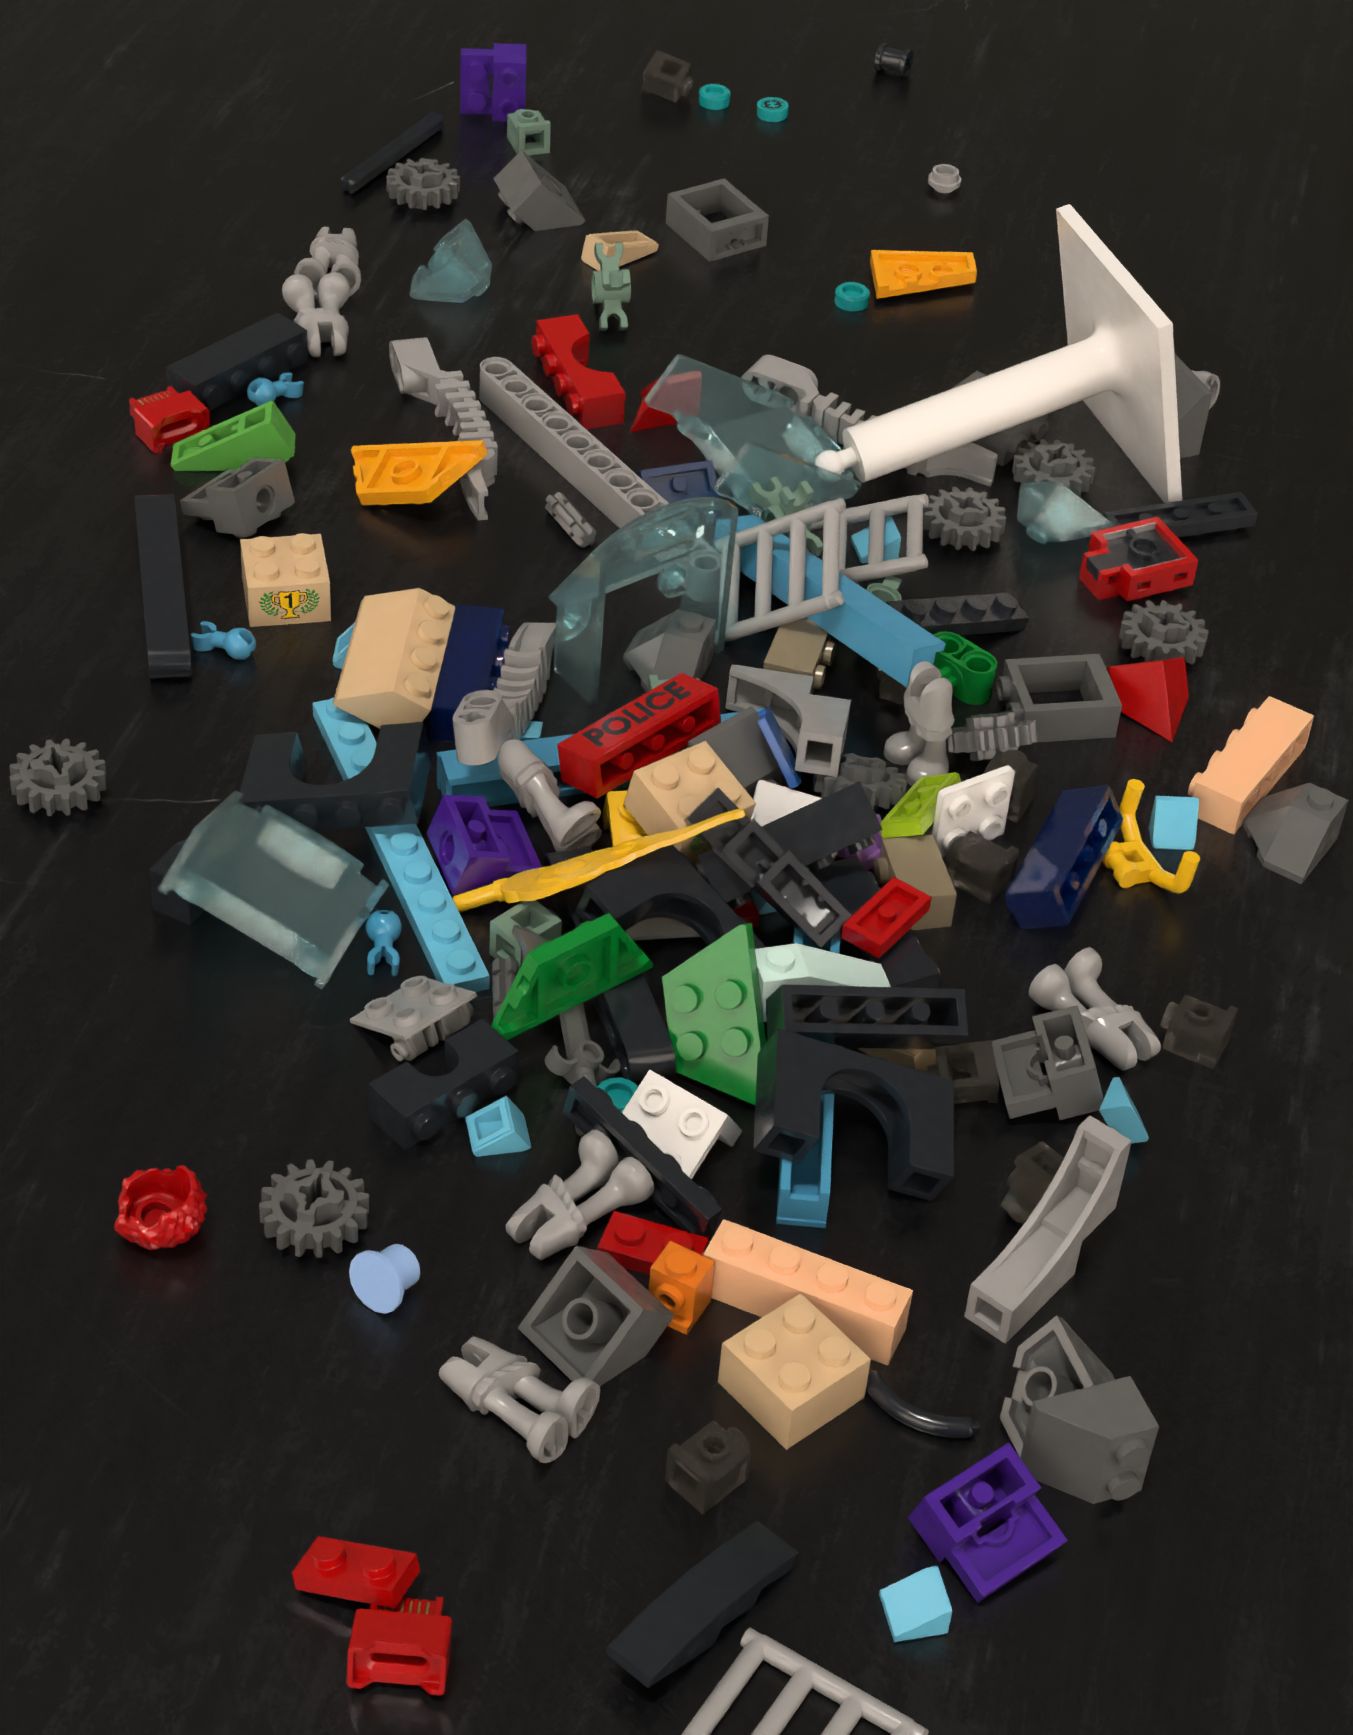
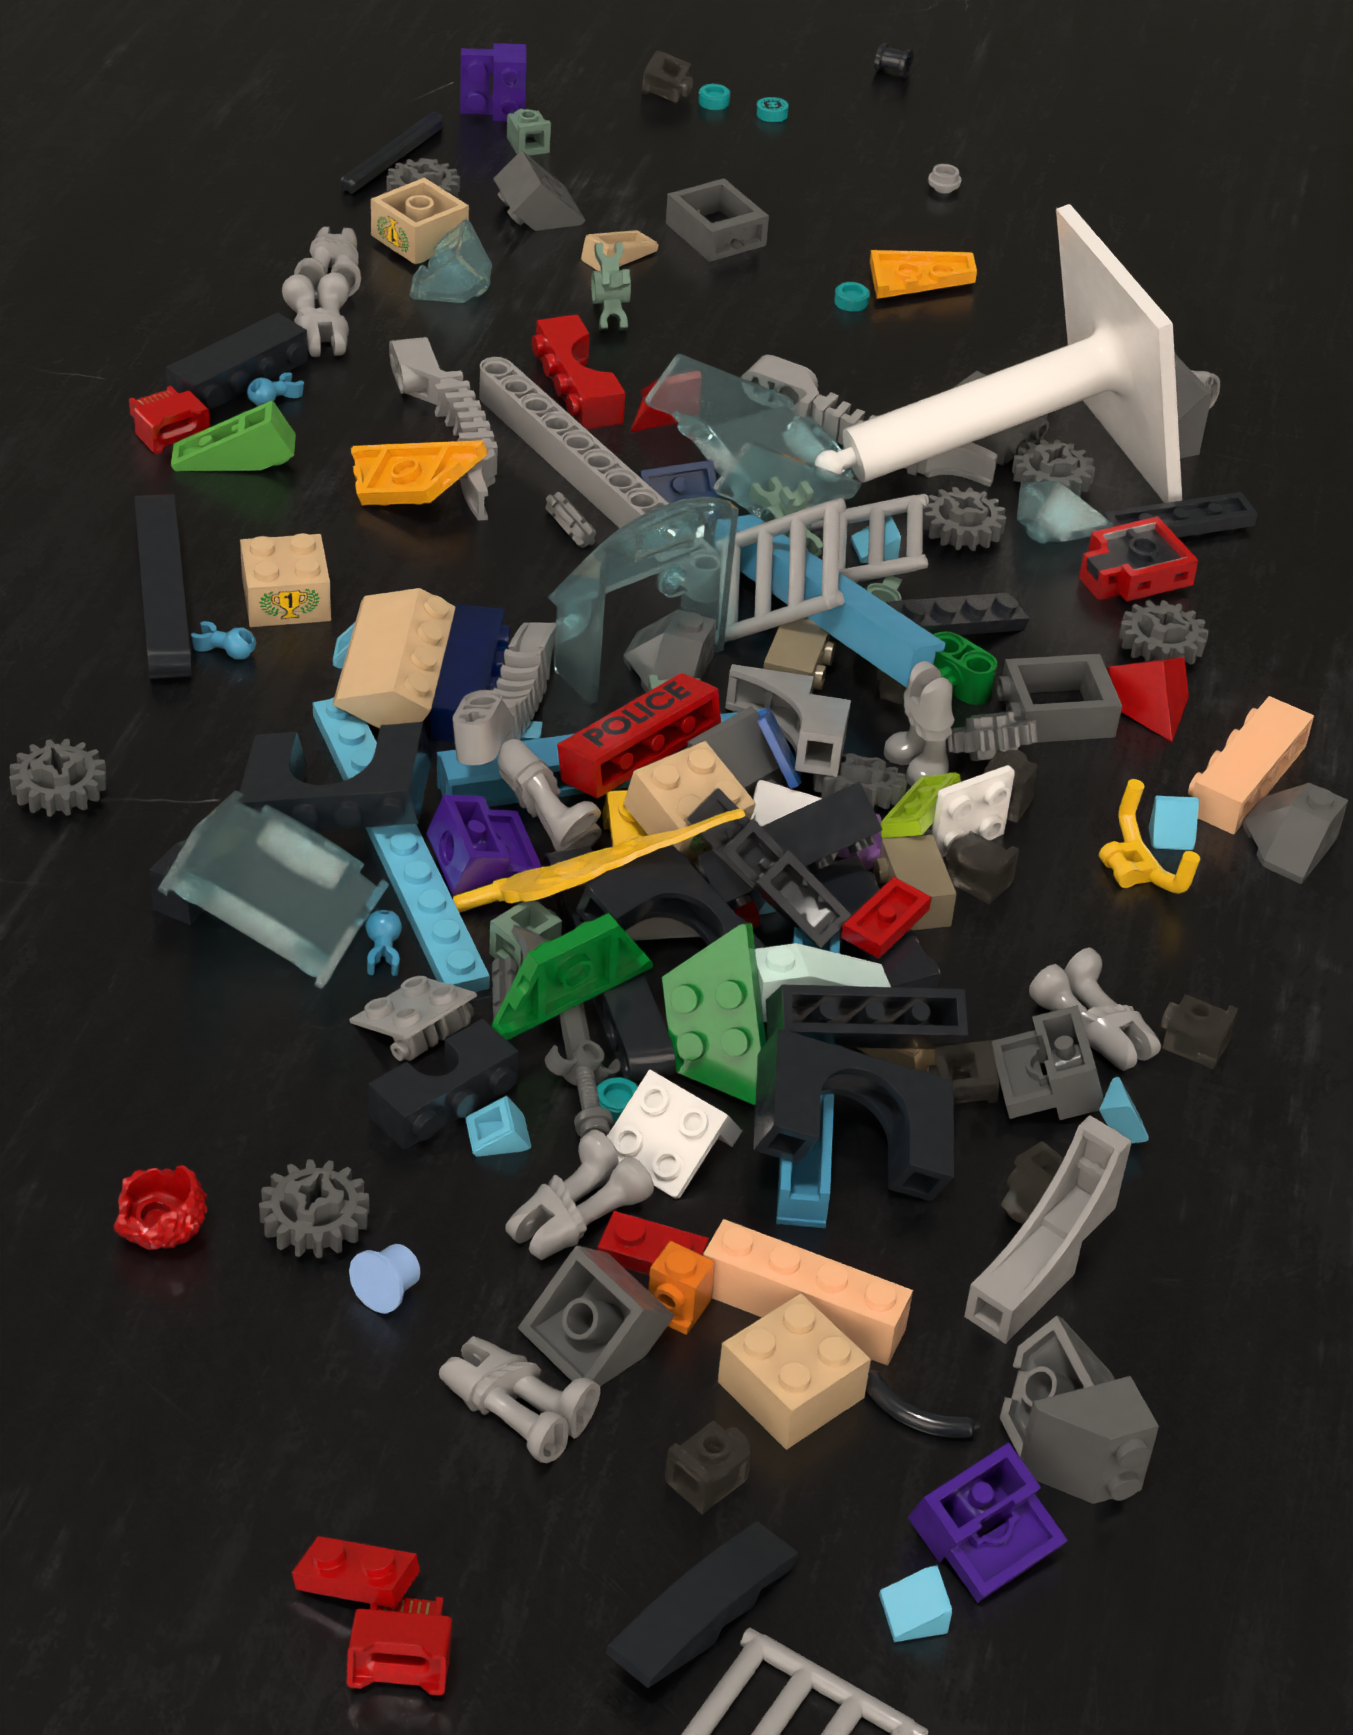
(243, 497): dark grey brick -> none
(415, 218): none -> tan brick
(674, 1192): black plate -> none
(1064, 857): clear blue brick -> none

